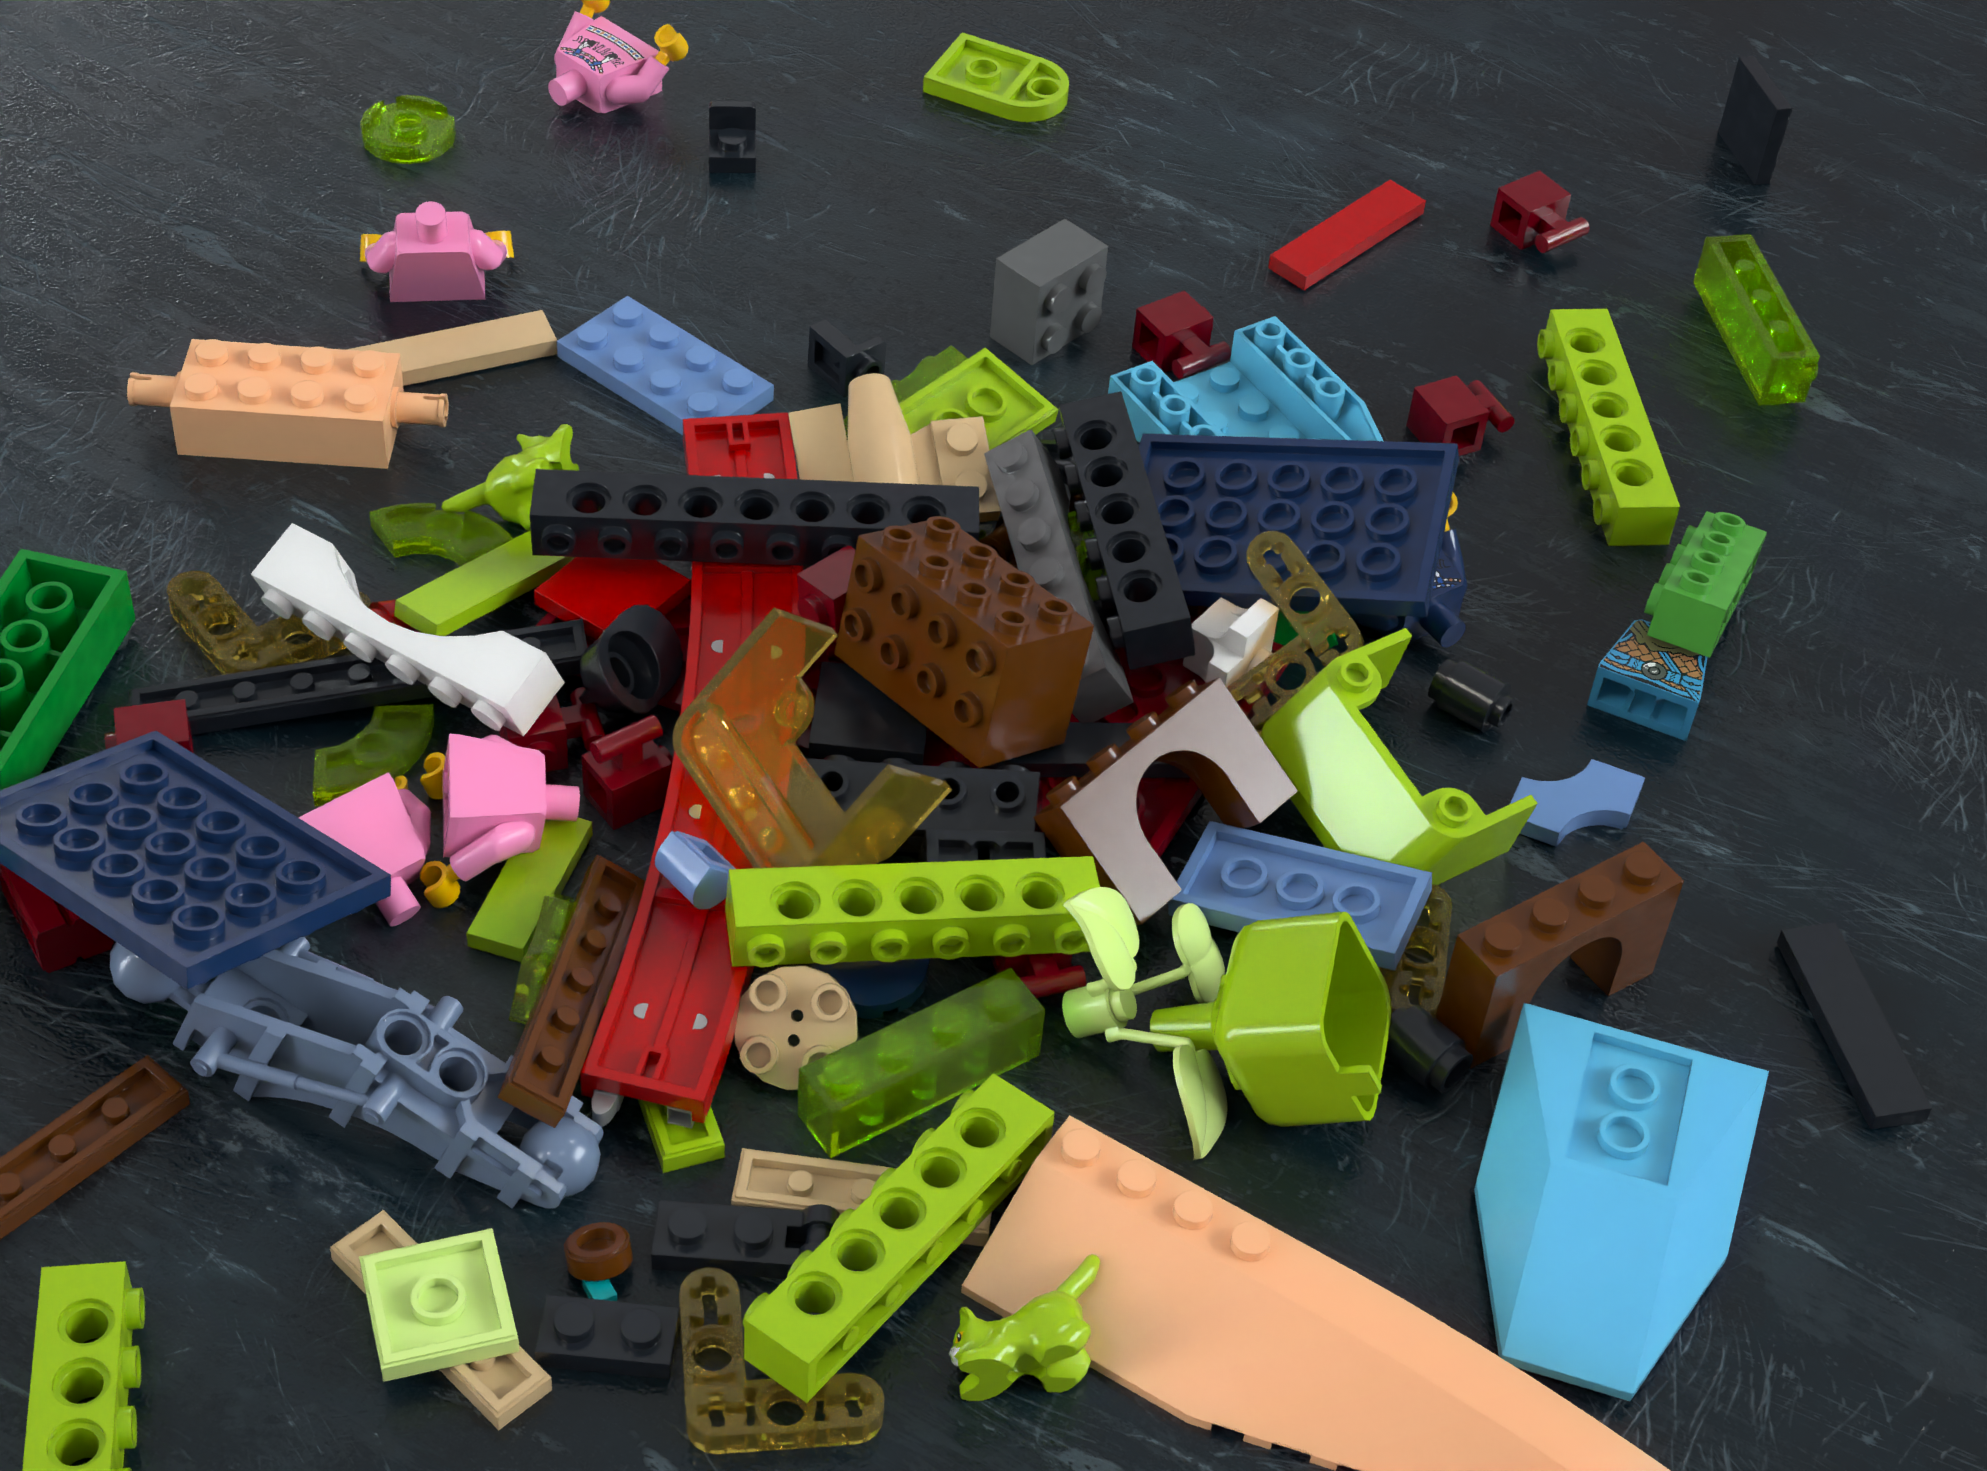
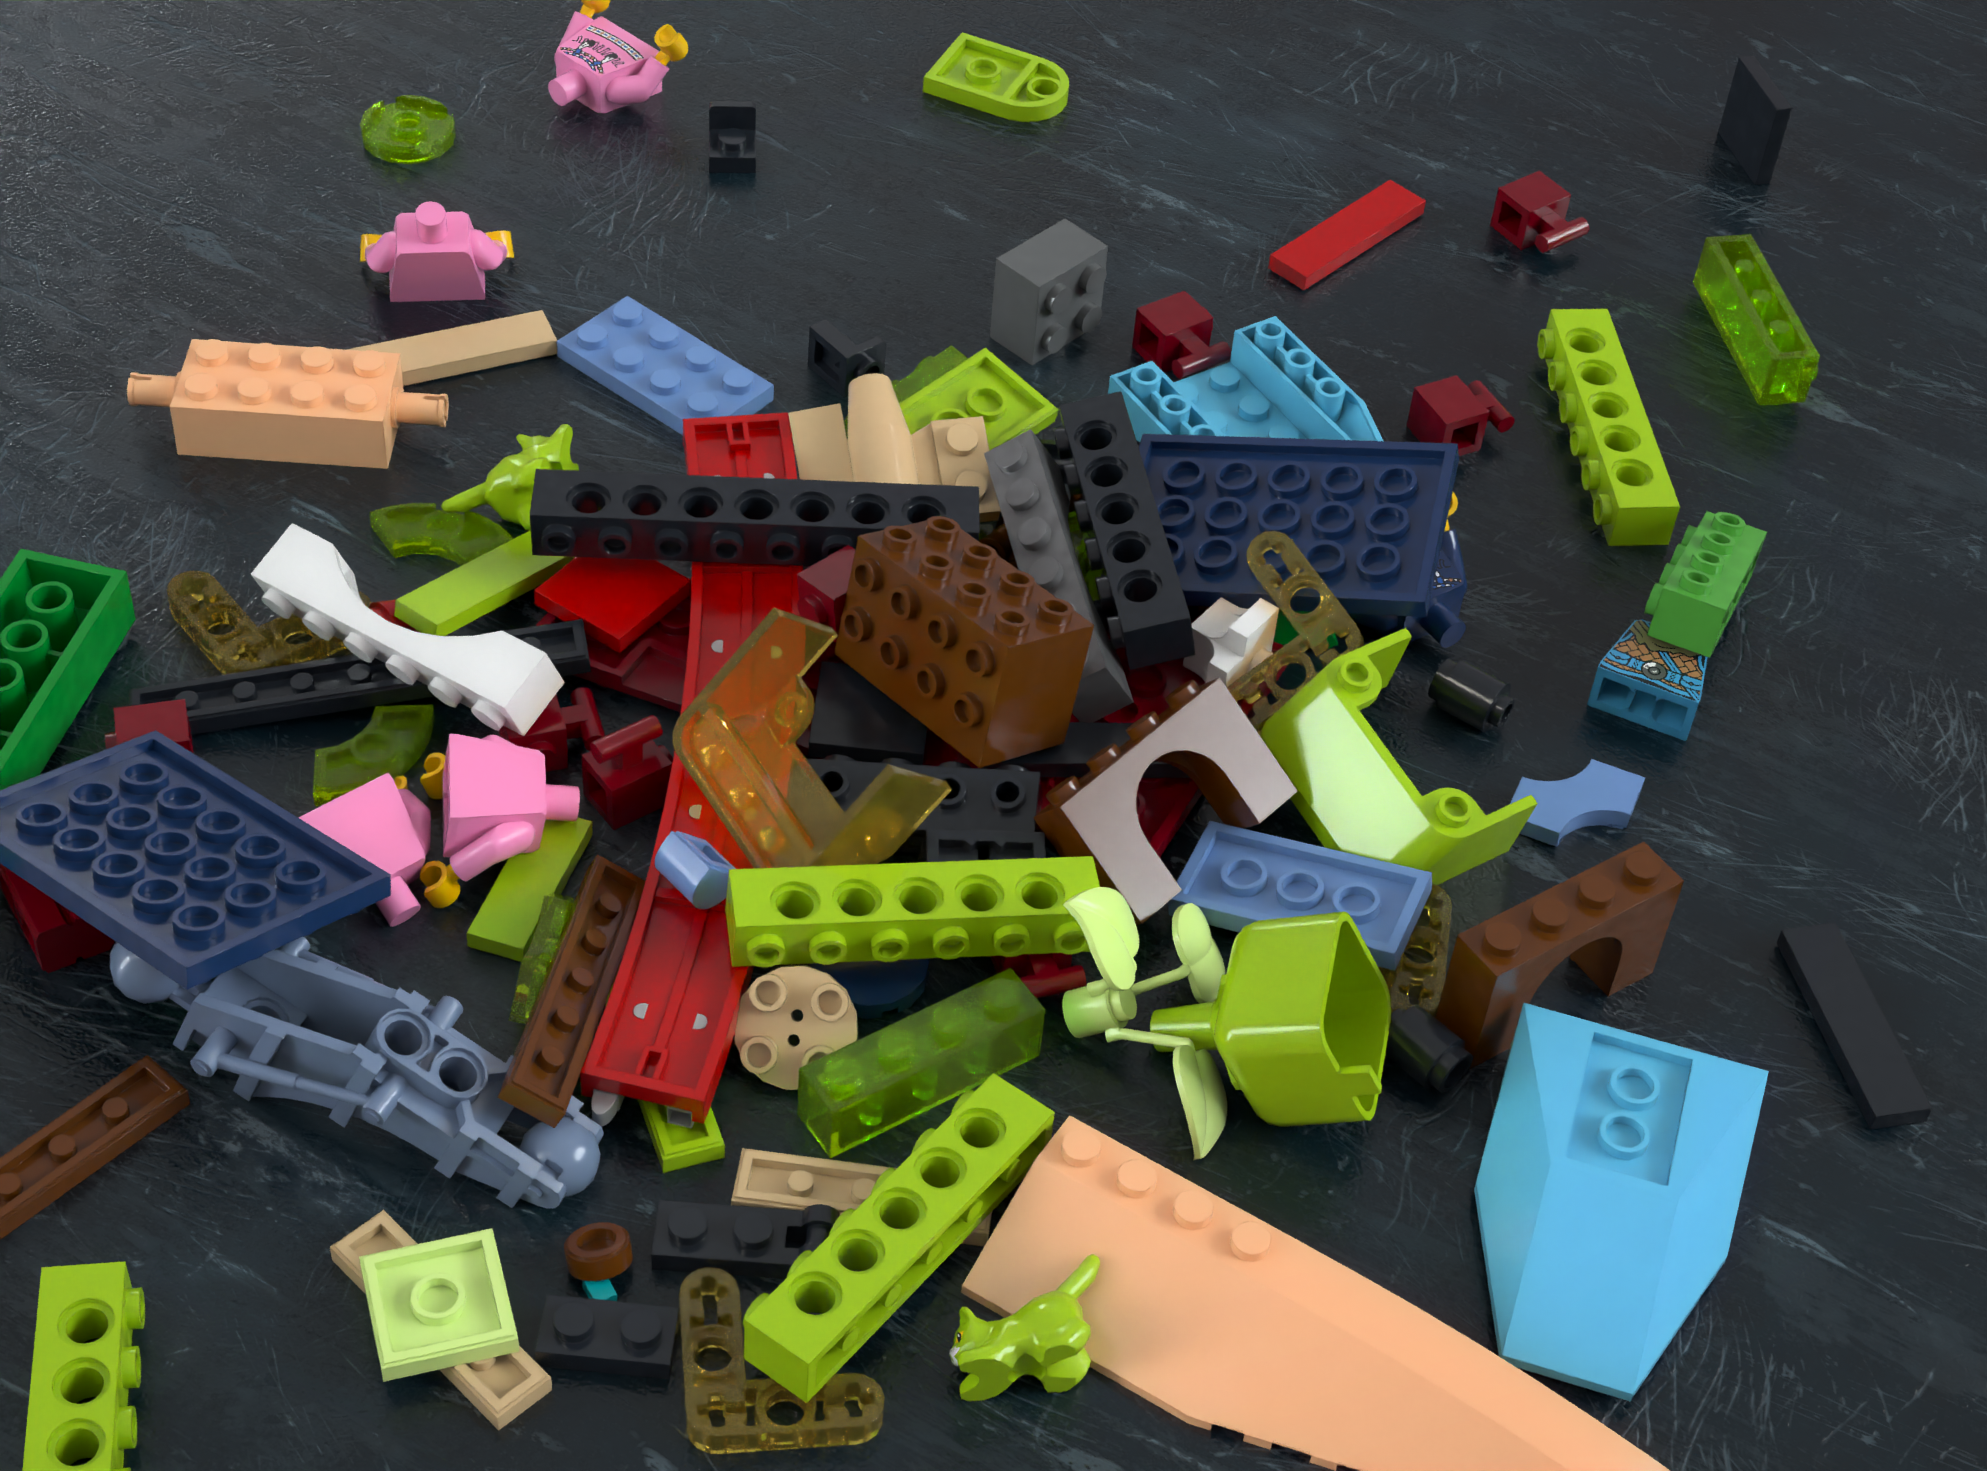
(632, 662): black piece -> none

